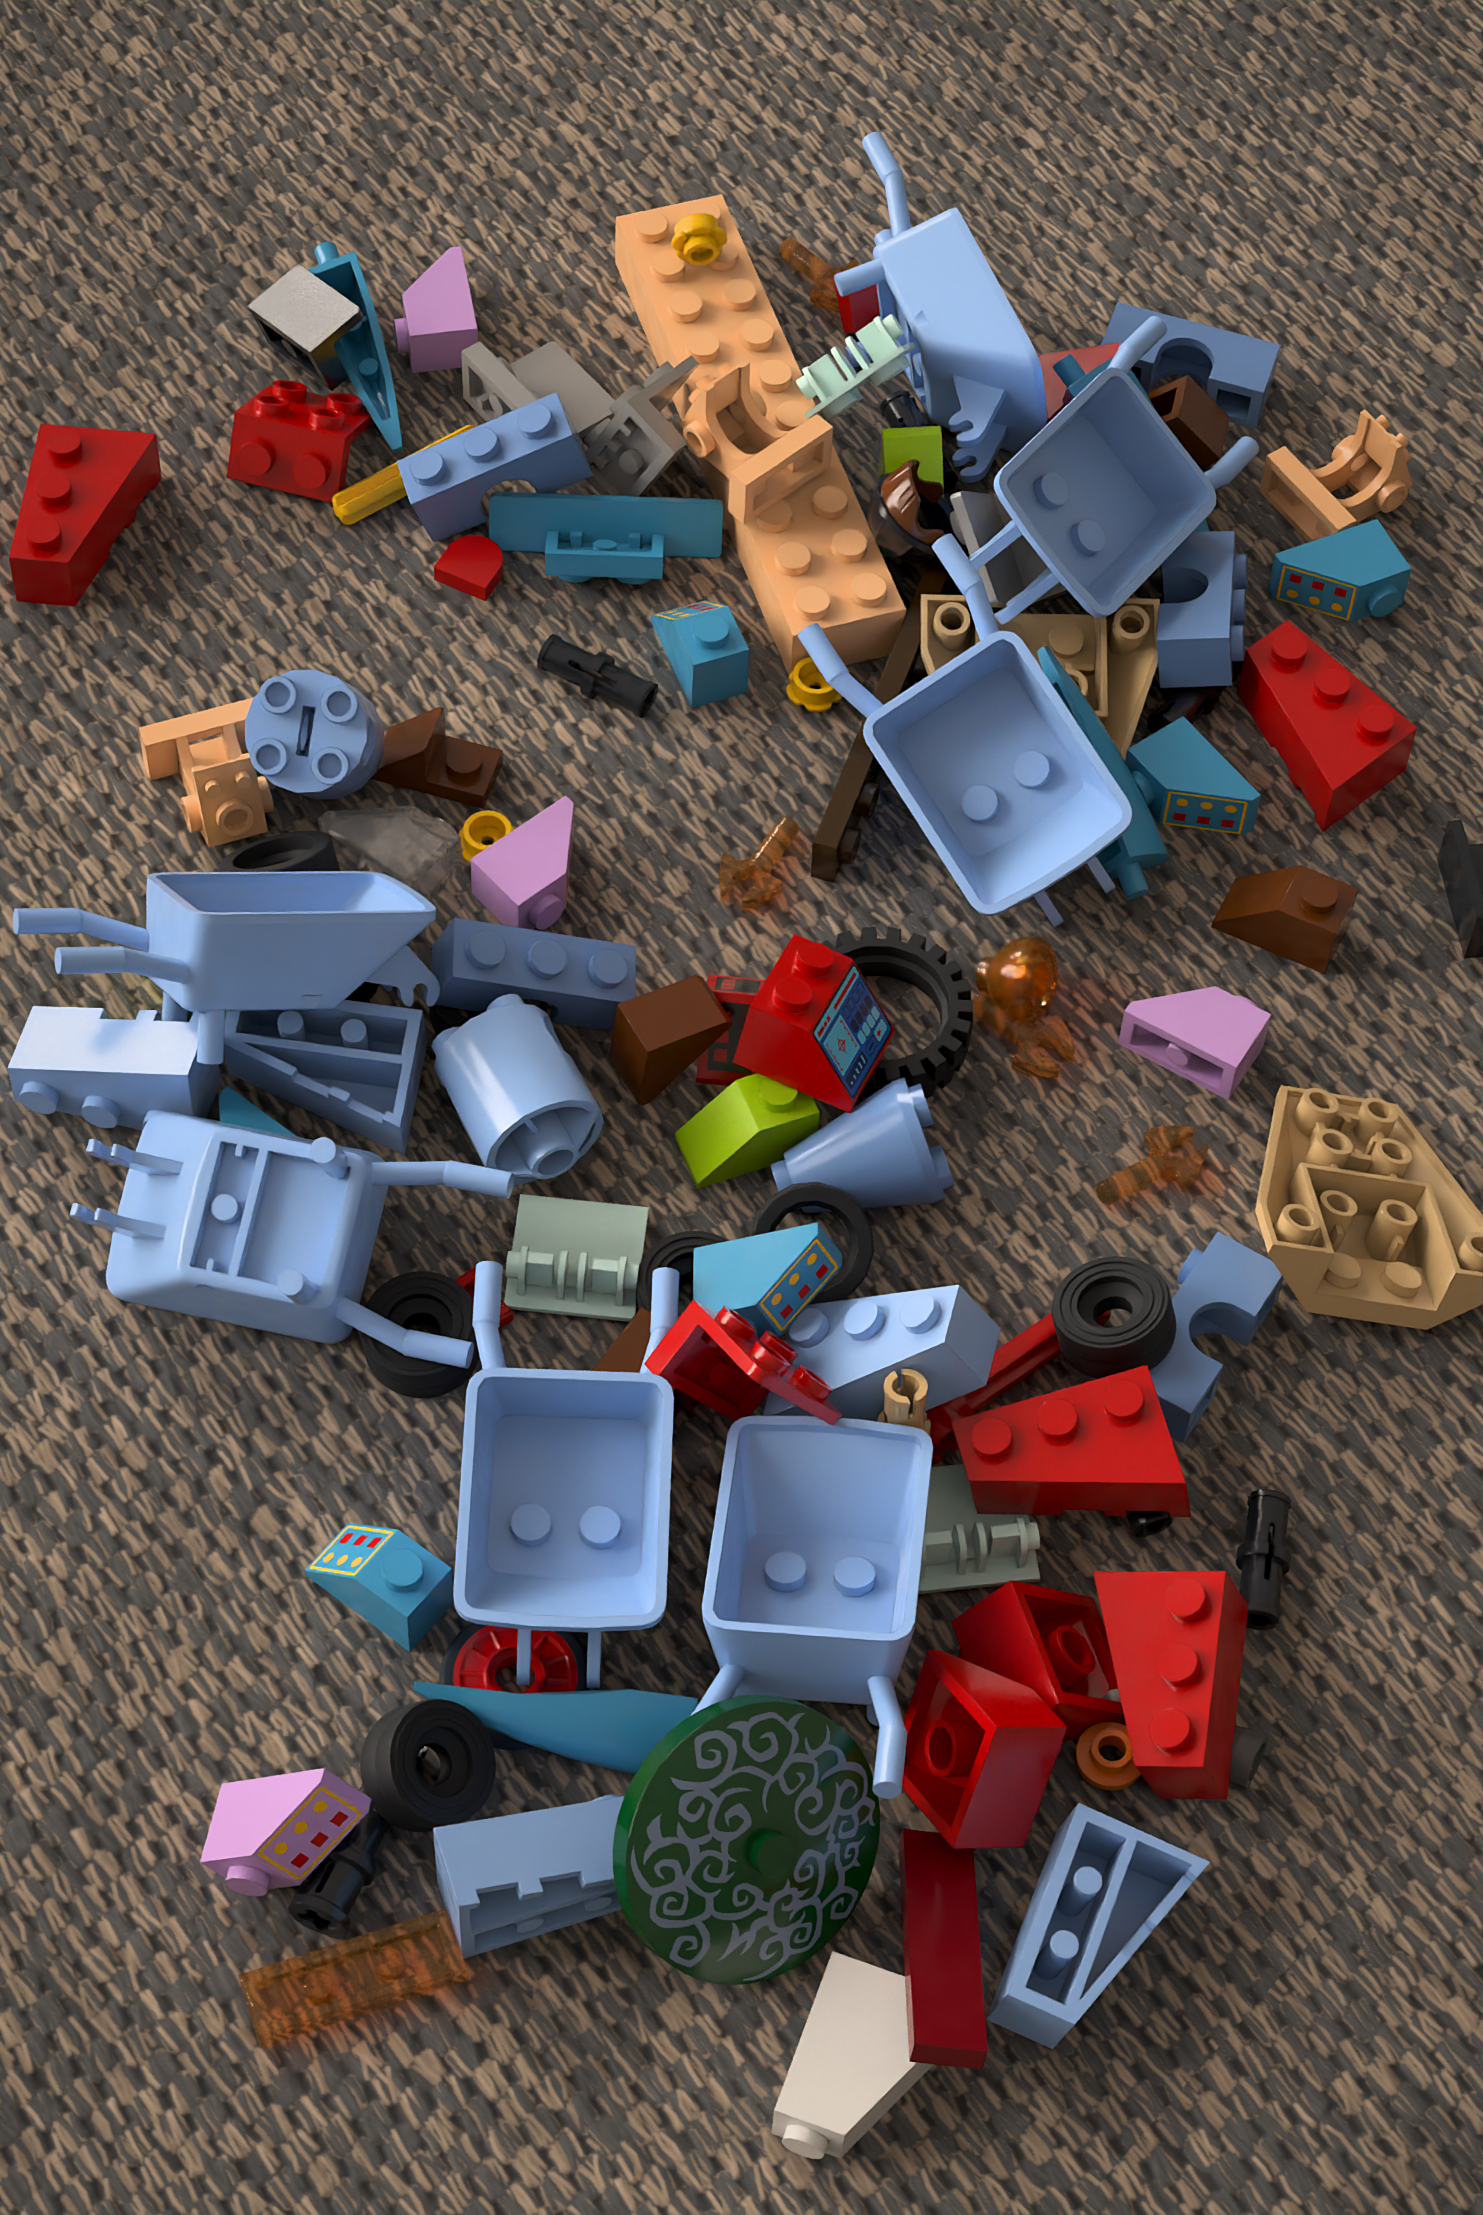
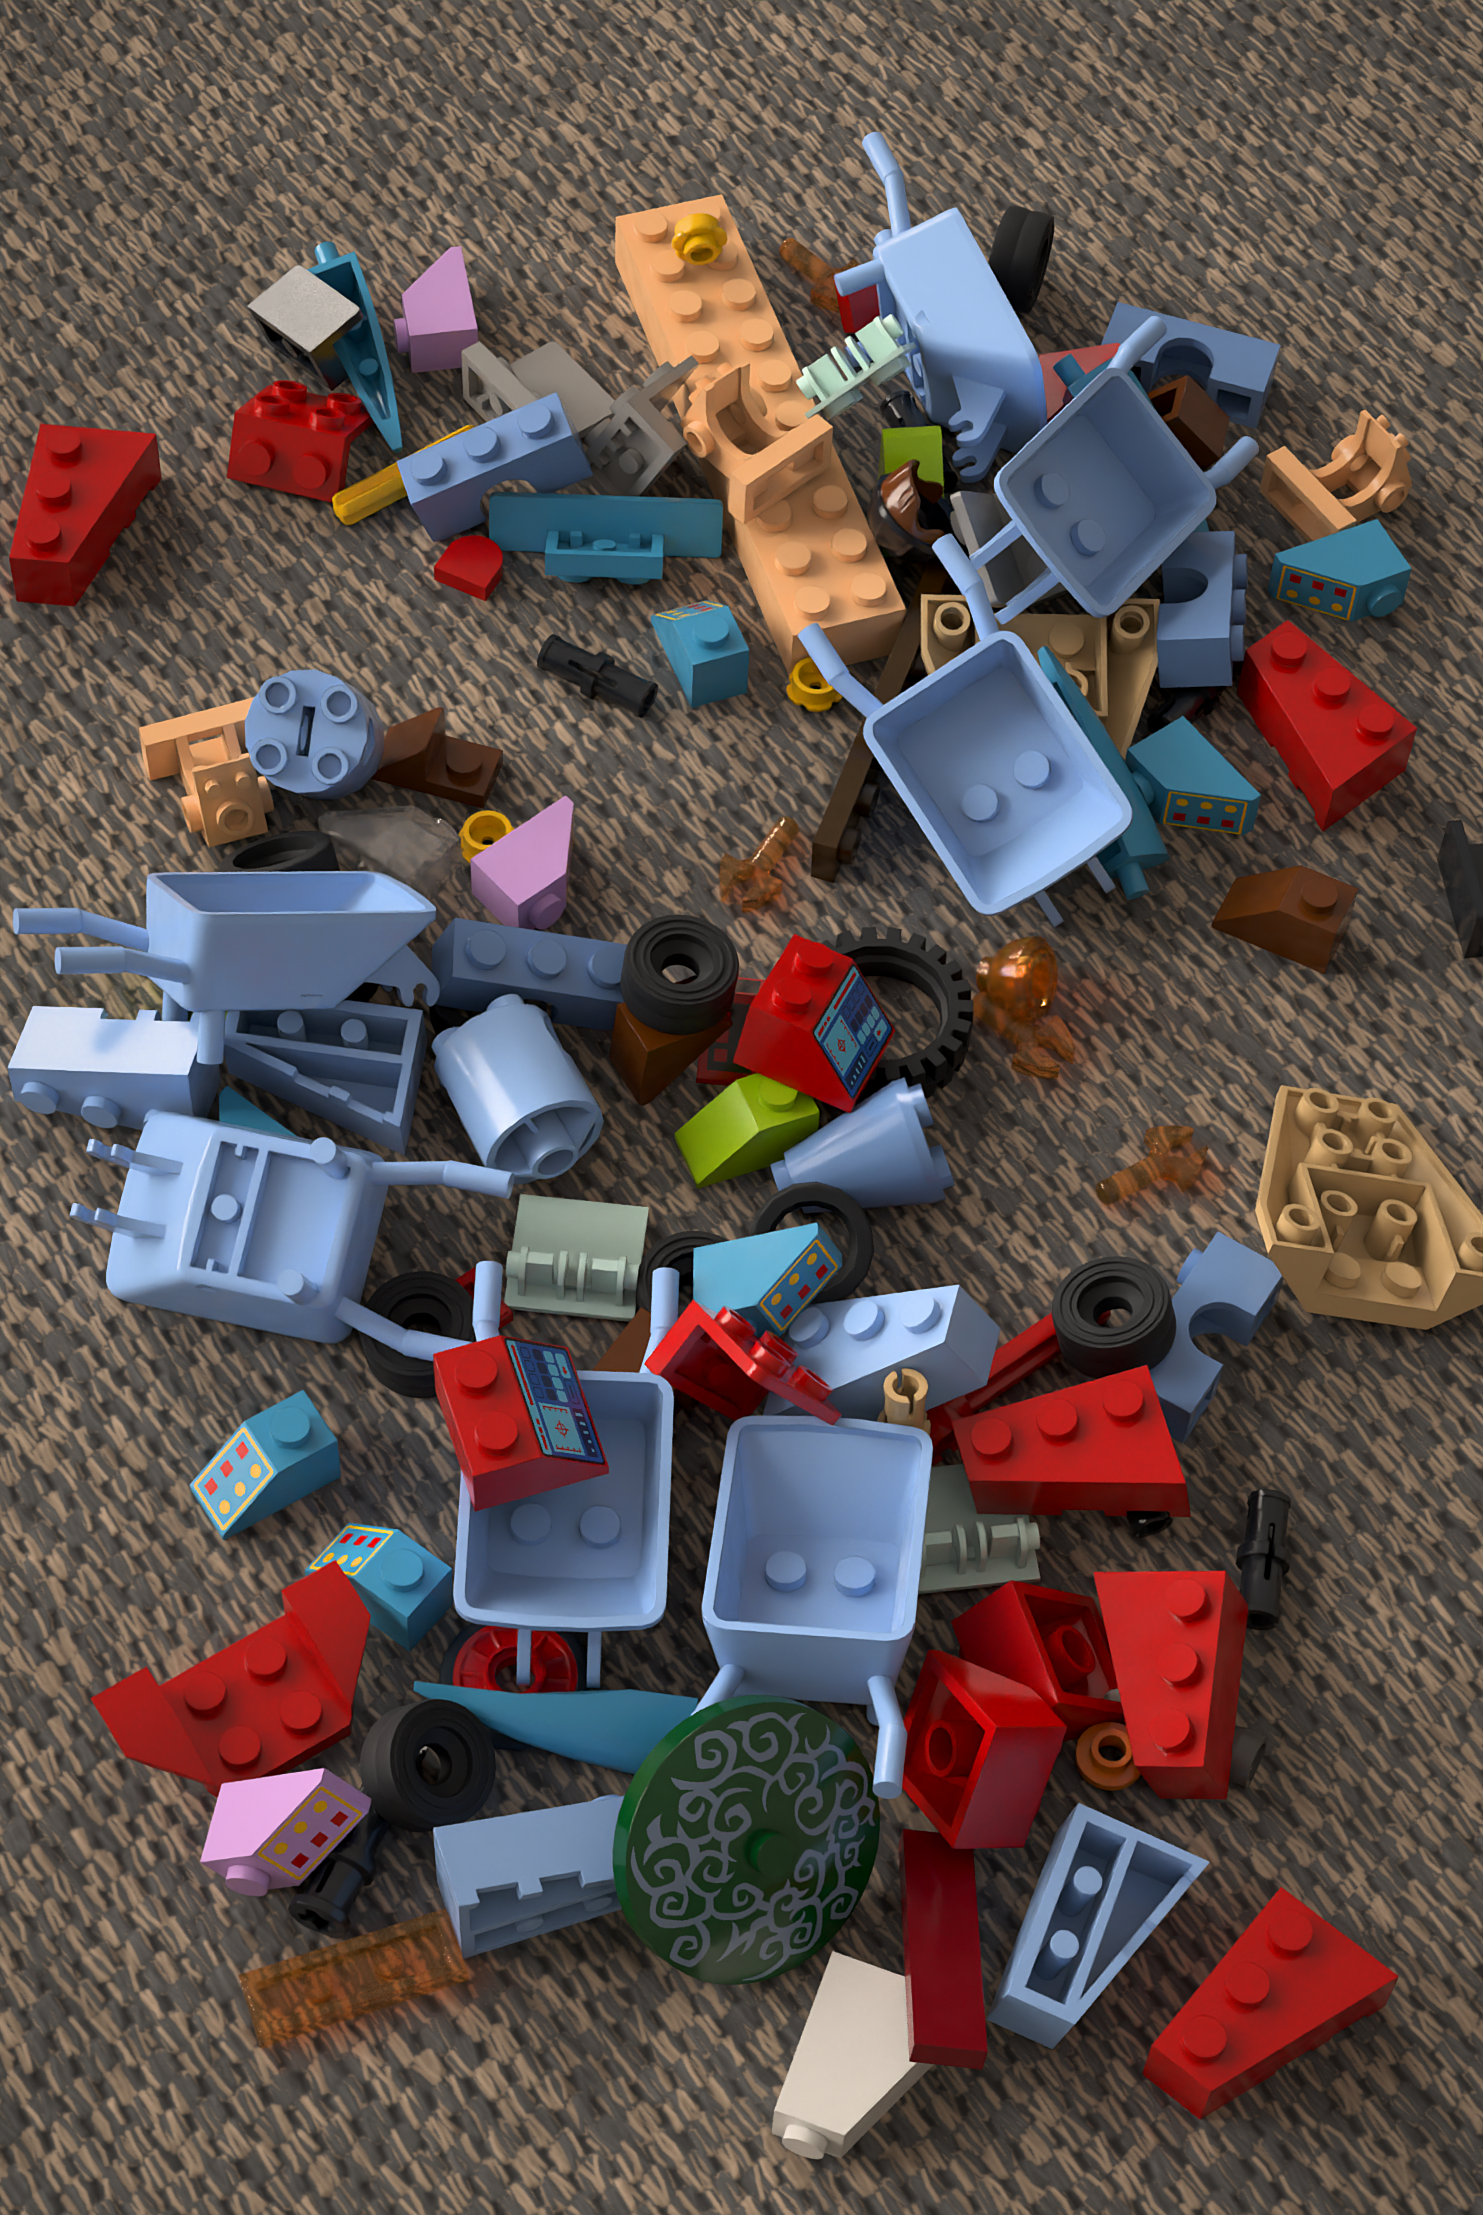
(256, 1701): none -> red piece
(268, 1465): none -> dark azure slope
(516, 1418): none -> red slope
(673, 1006): none -> black tyre
(1022, 255): none -> black tyre
(1198, 1035): lavender slope -> none
(1265, 2004): none -> red wedge

